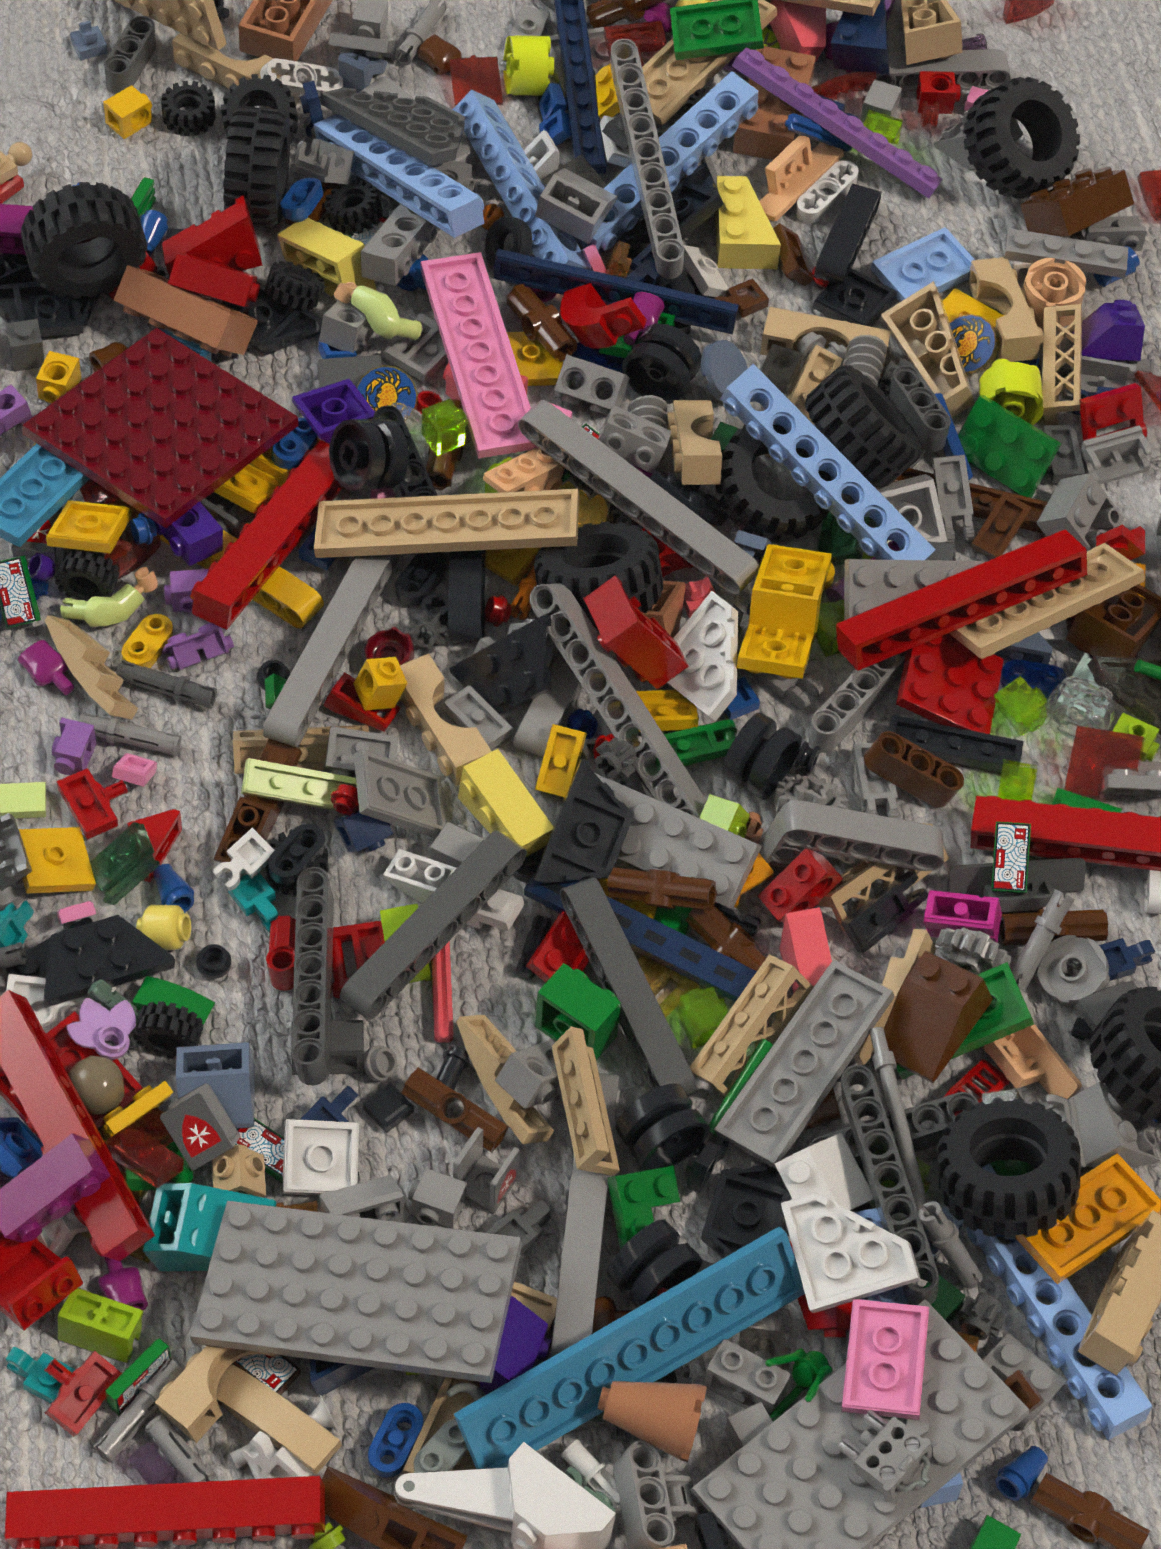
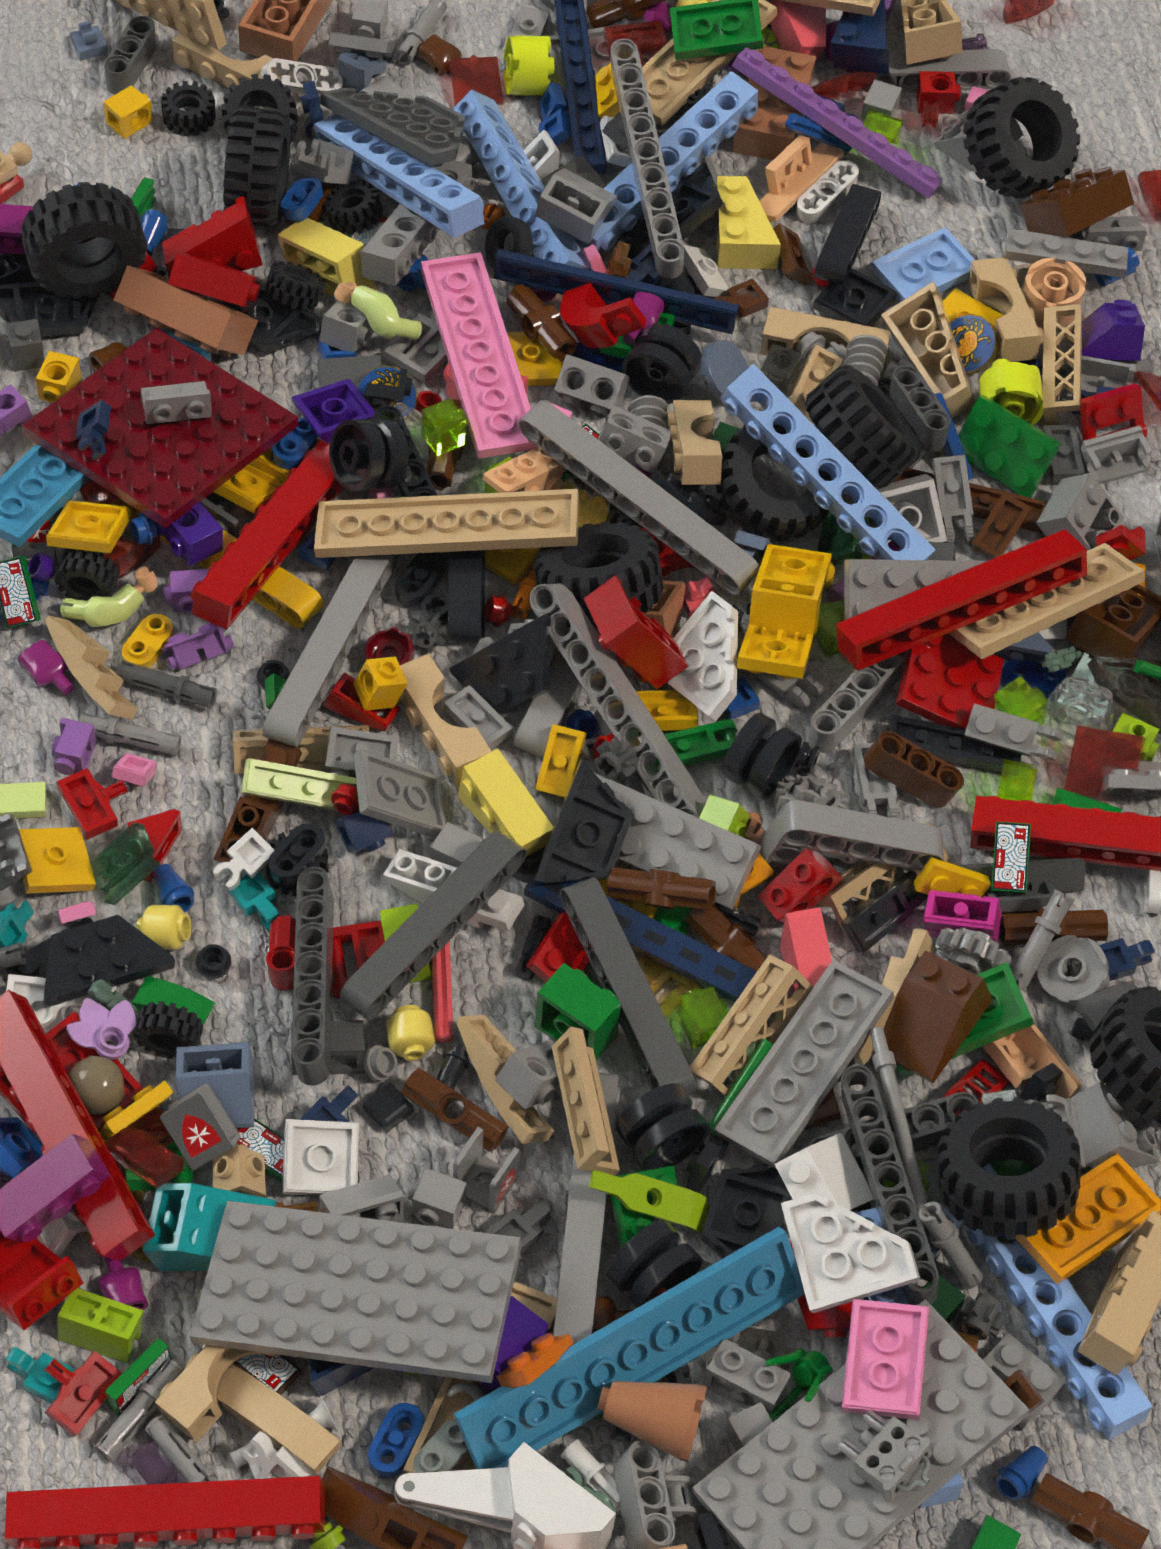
(91, 426): none -> dark blue plate
(176, 402): none -> light grey bracket
(383, 394): none -> black bracket
(410, 1032): none -> light yellow head
(530, 1365): none -> orange plate
(669, 1202): none -> lime piece
(947, 877): none -> yellow plate
(1010, 732): none -> light grey hinge
(1042, 1083): none -> black plate
(1061, 659): none -> sand green axle

